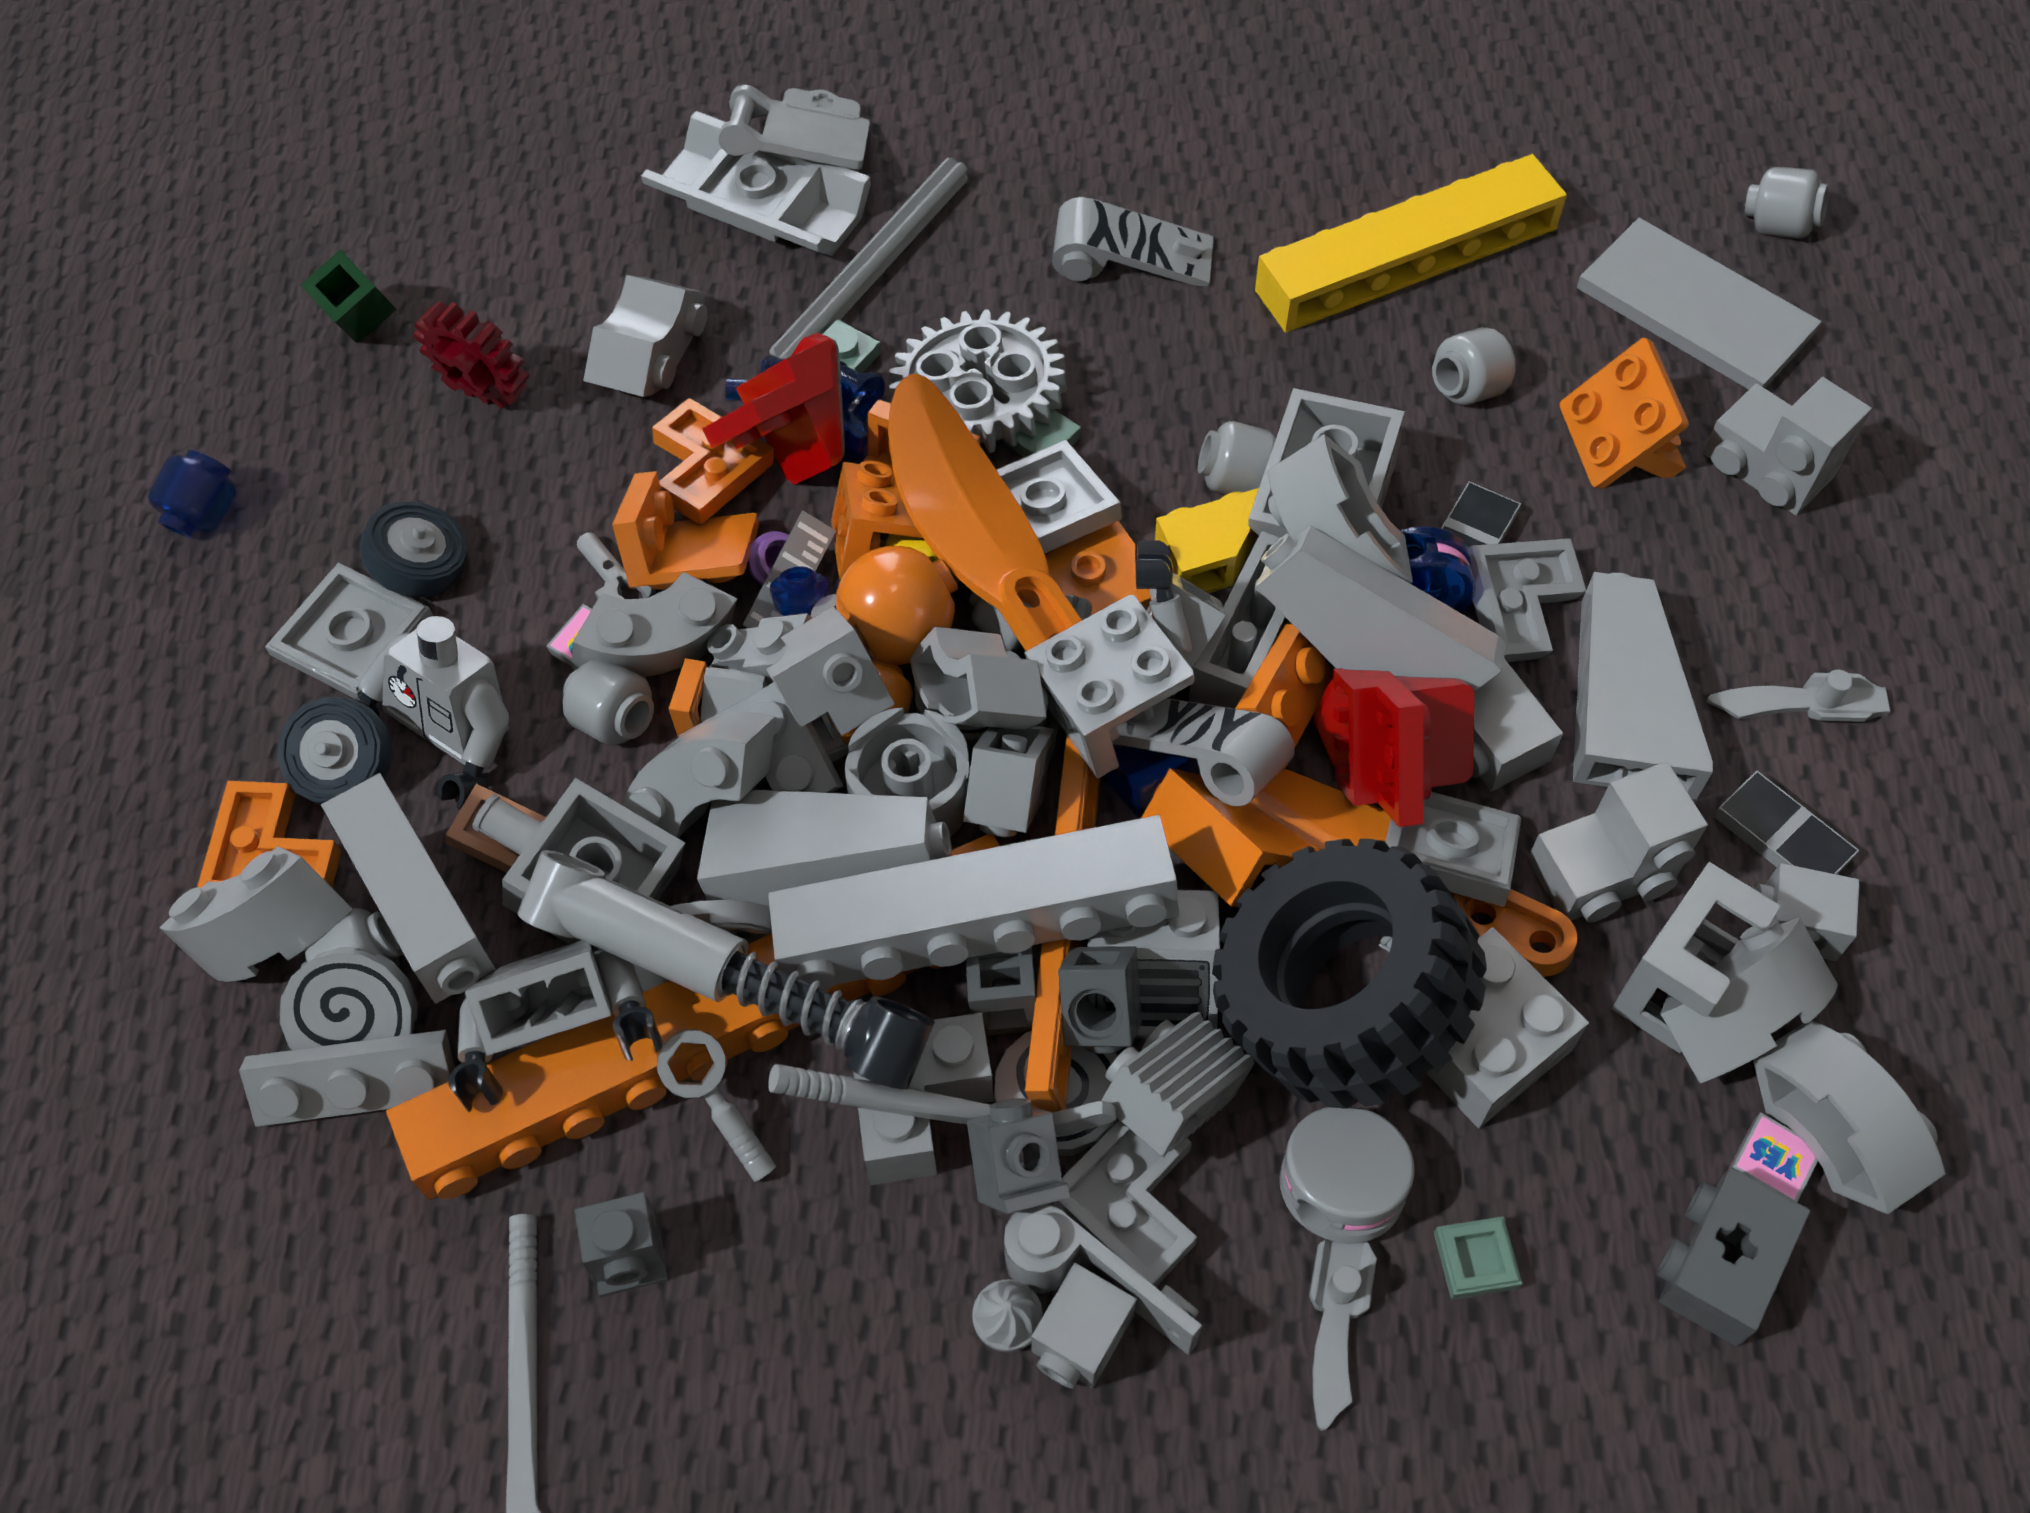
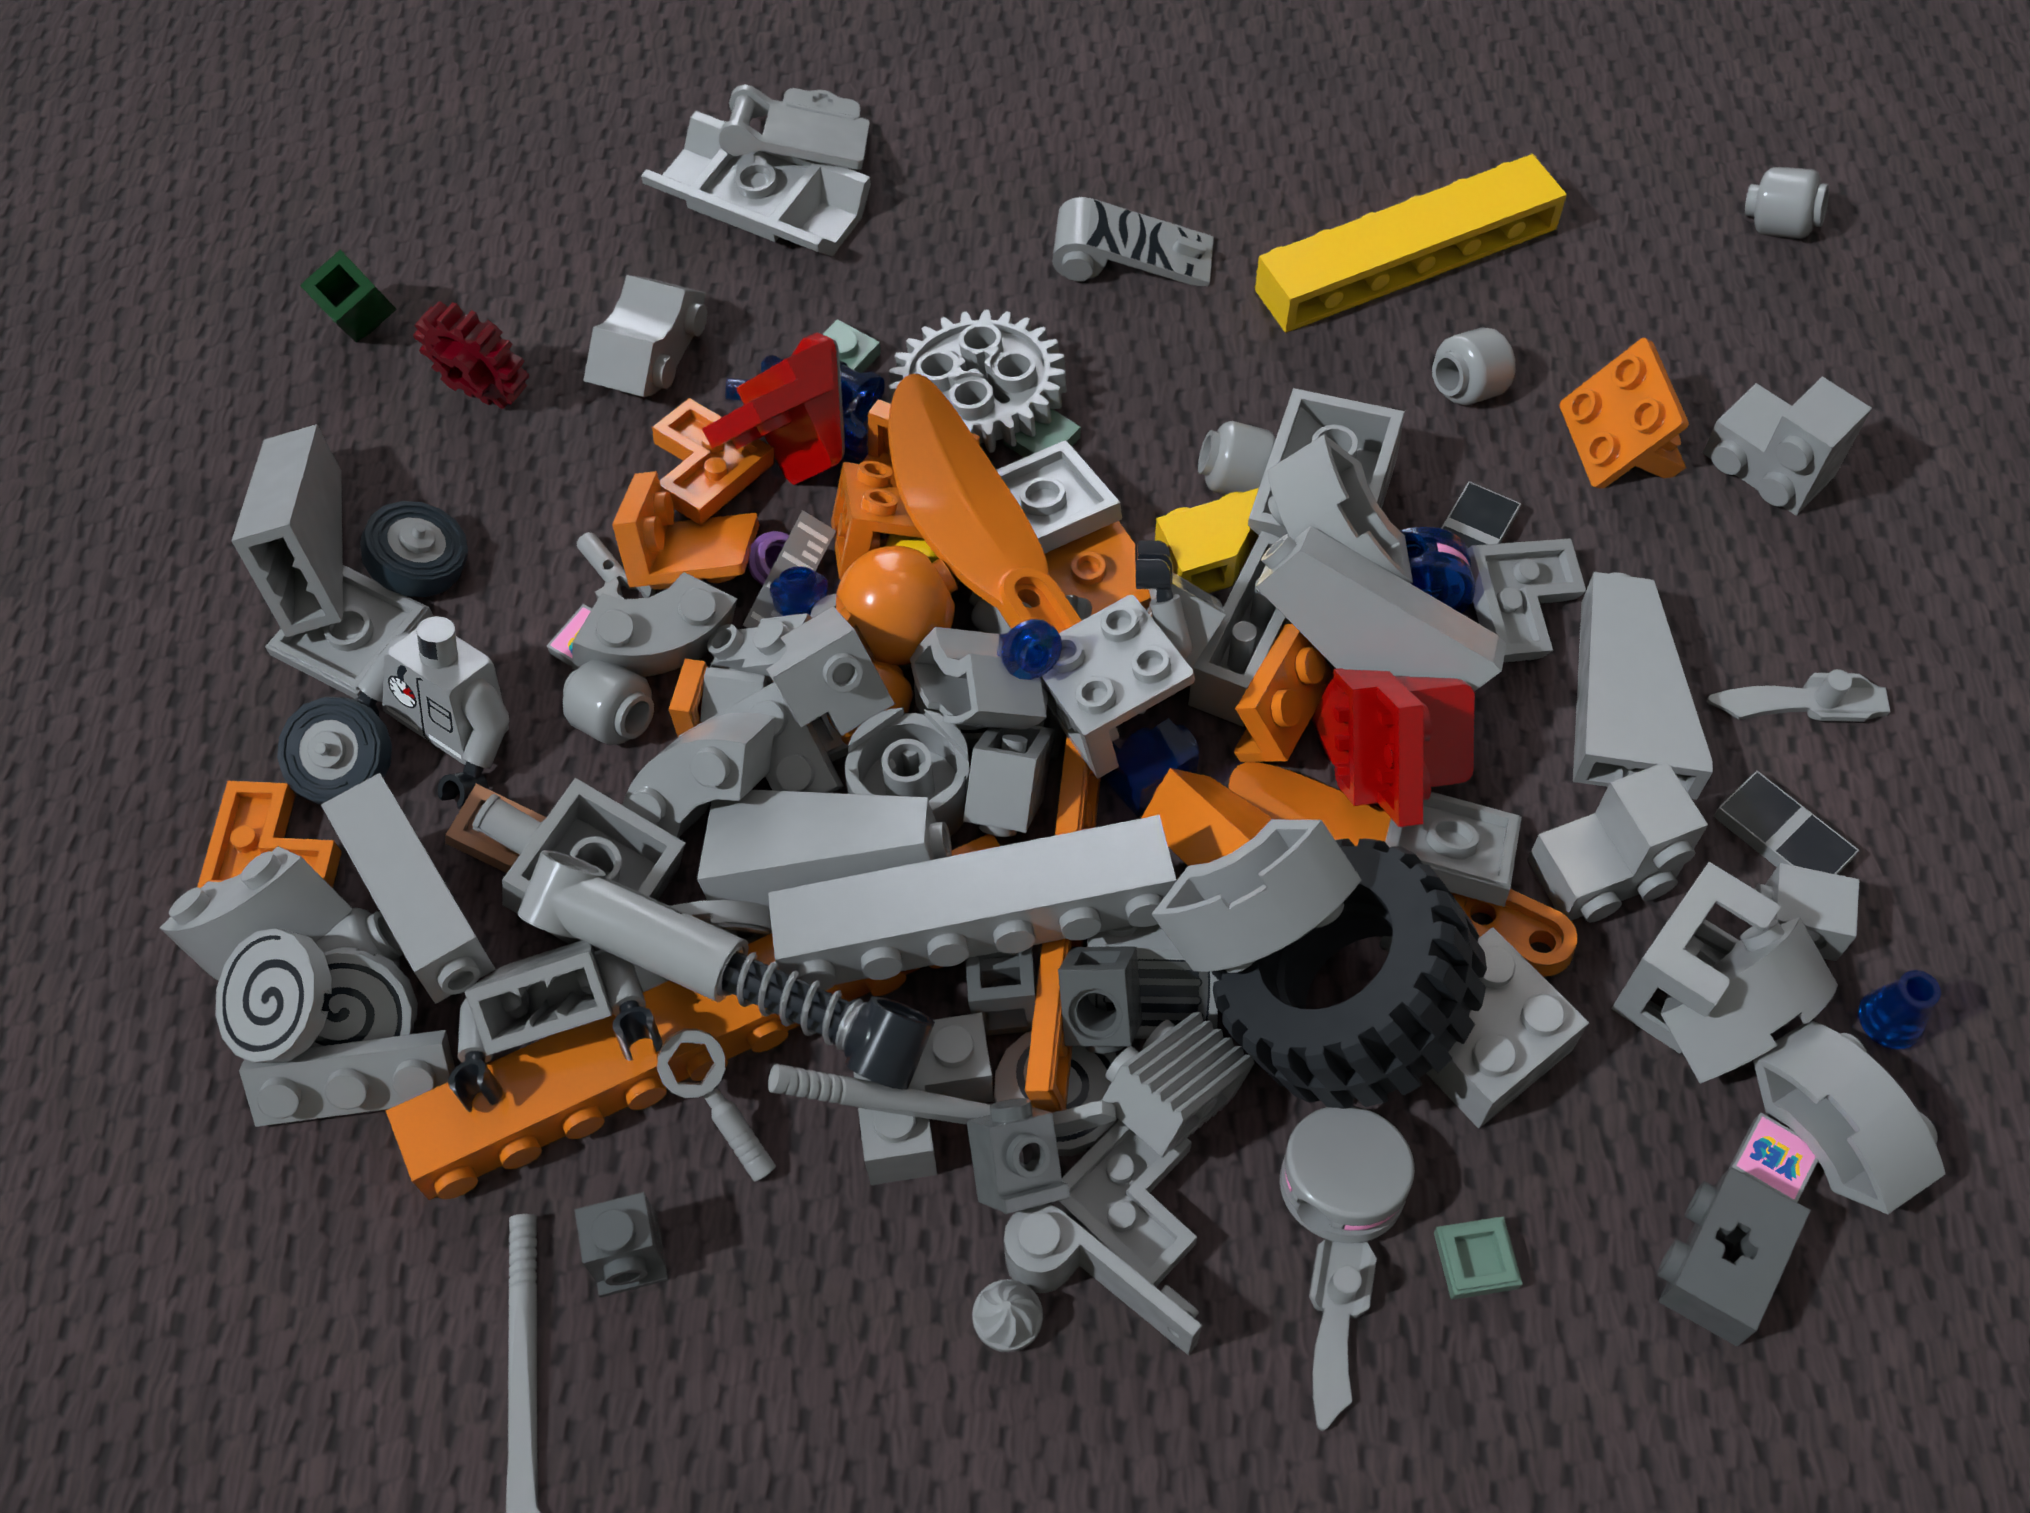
(192, 493): clear blue head -> none
(272, 996): none -> light grey tile
(294, 530): none -> light grey slope
(875, 256): light grey axle -> none
(1030, 649): none -> clear blue plate
(1081, 1328): light grey brick -> none
(1233, 747): light grey door -> none
(1257, 896): none -> light grey brick
(1510, 730): light grey slope -> none
(1698, 305): light grey tile -> none
(1900, 1010): none -> clear blue cone

